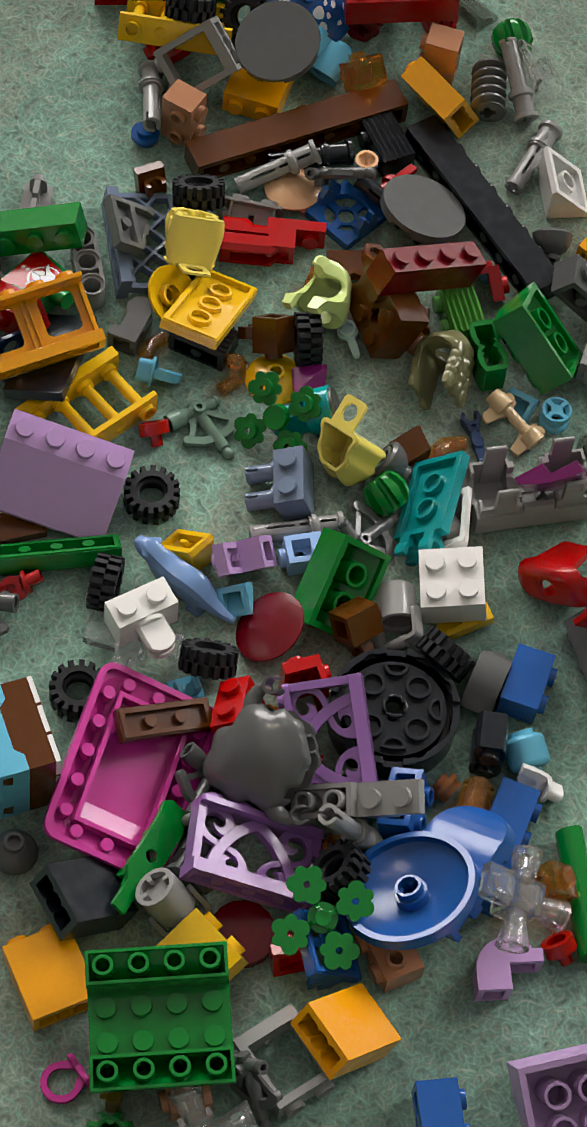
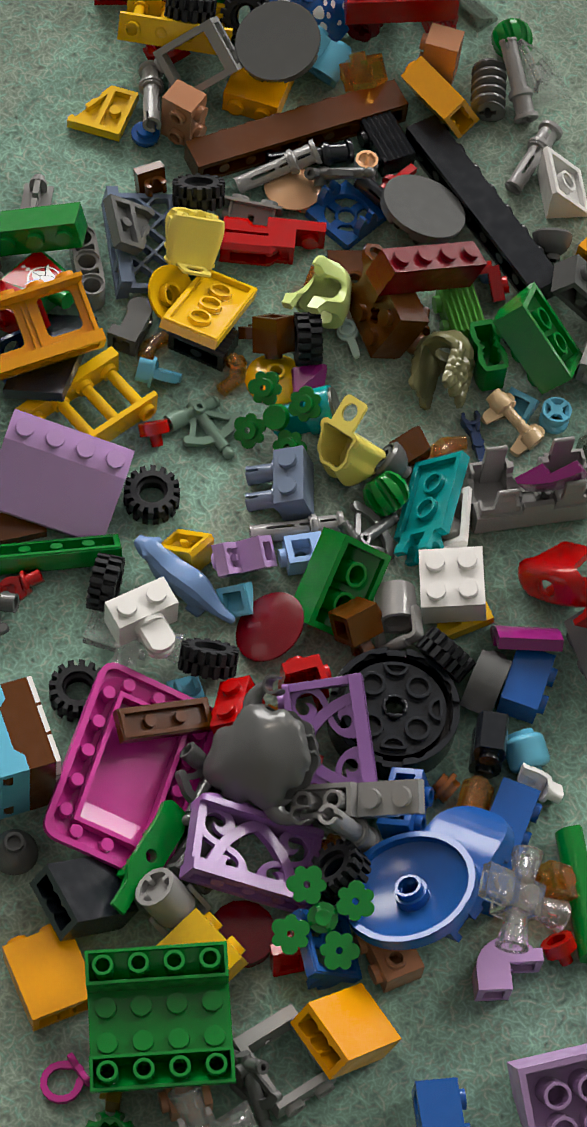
(106, 114): none -> yellow wing
(527, 638): none -> magenta slope

